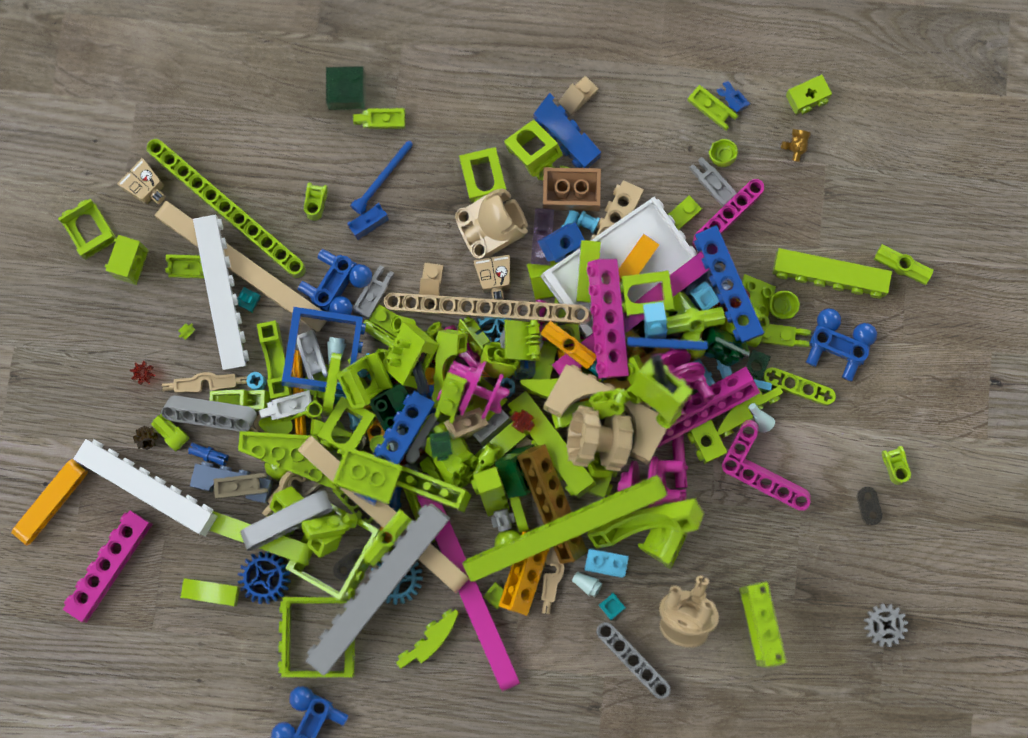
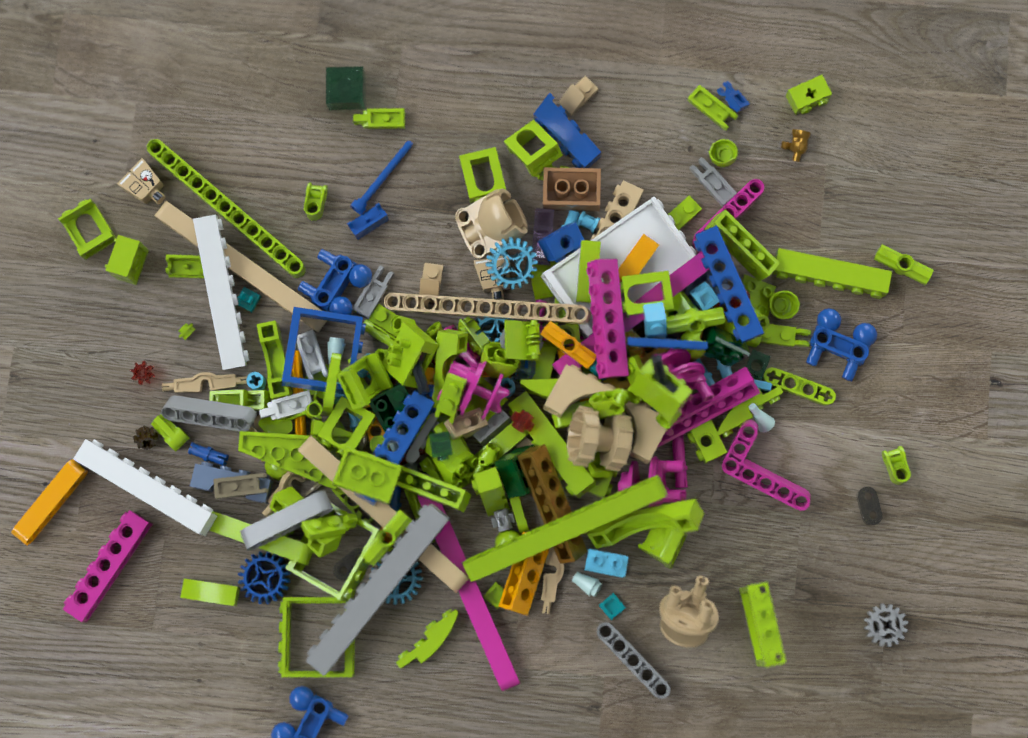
(518, 259): none -> medium azure gear
(744, 246): none -> lime brick

